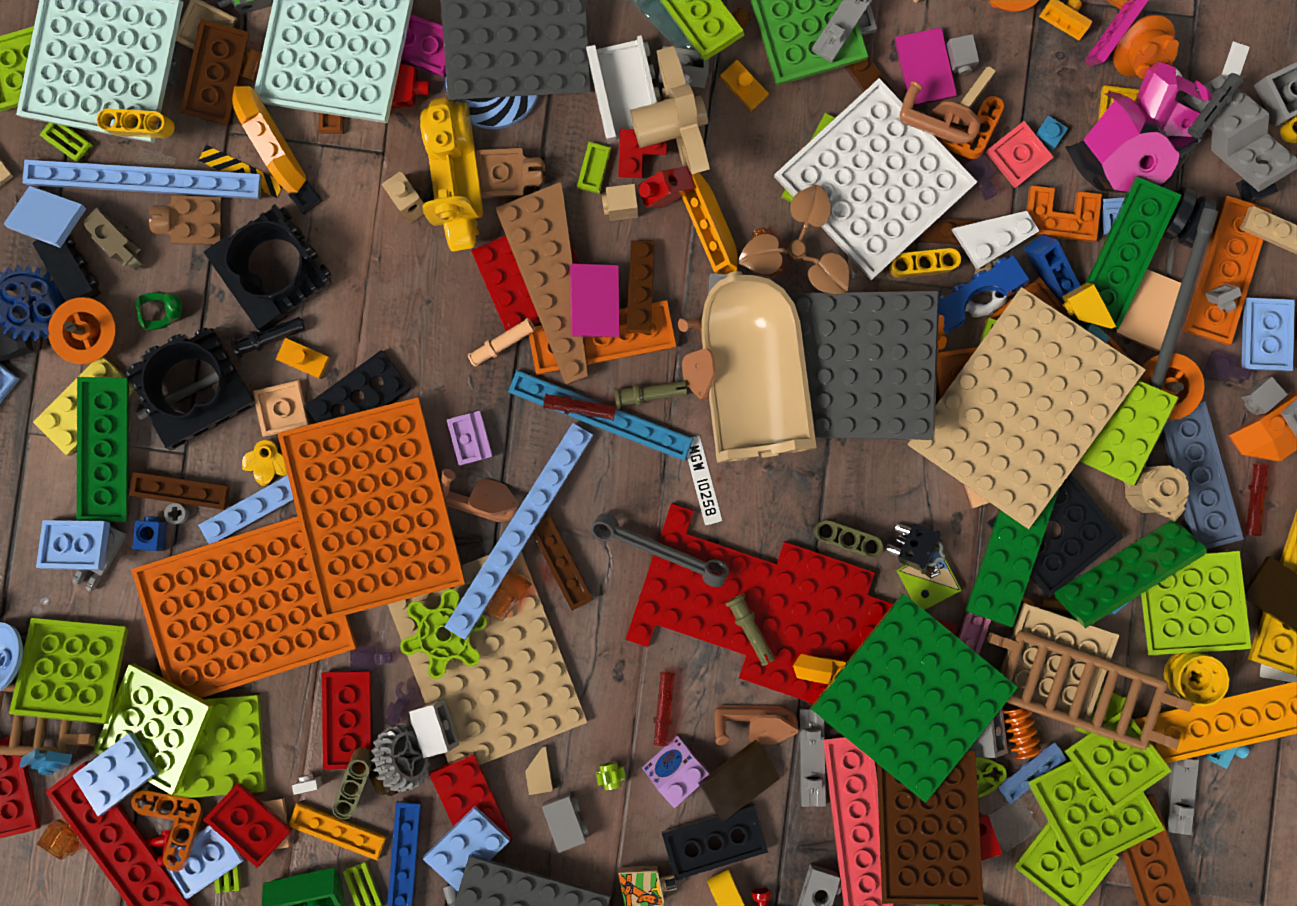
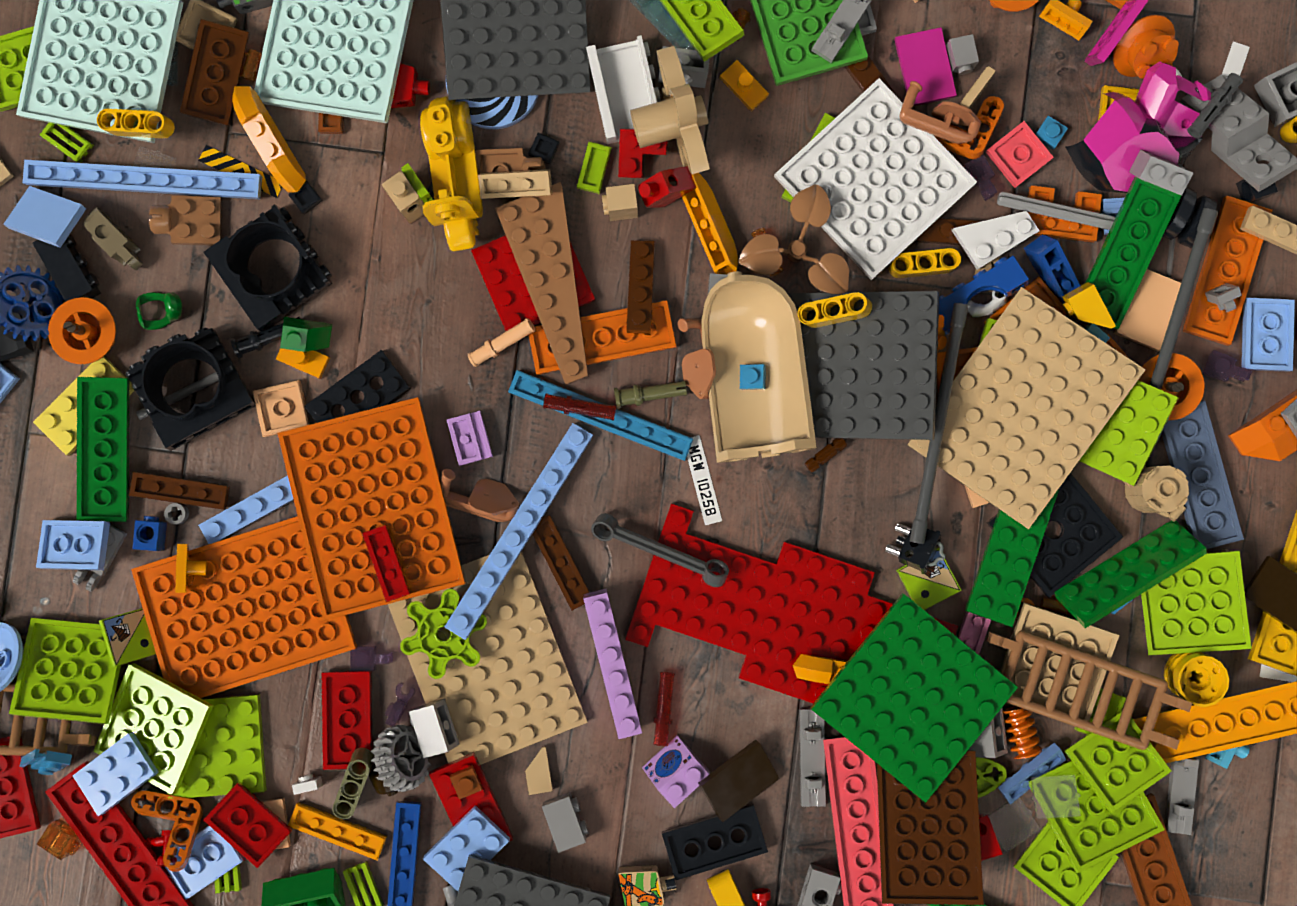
(127, 637): none -> tile
(186, 568): none -> light orange tile
(264, 466): yellow plate -> none
(305, 335): none -> green slope
(386, 563): none -> red plate
(416, 183): none -> lime tile
(424, 46): dark pink tile -> none
(466, 782): none -> dark orange plate
(511, 591): clear orange piece -> none
(515, 184): none -> tan plate
(544, 148): none -> black tile
(594, 300): dark pink tile -> none
(610, 775): lime gear -> none
(612, 663): none -> lavender brick
(745, 618): olive pin -> none
(752, 377): none -> dark azure plate
(767, 723): nougat piece -> none
(823, 307): none -> yellow beam
(825, 454): none -> reddish brown axle
(859, 541): olive beam -> none
(957, 324): none -> dark grey piece
(1055, 210): none -> light grey axle
(1055, 797): none -> clear piece
(1161, 172): none -> light grey brick
(1257, 498): clear red pin -> none
(1263, 396): light grey brick -> none

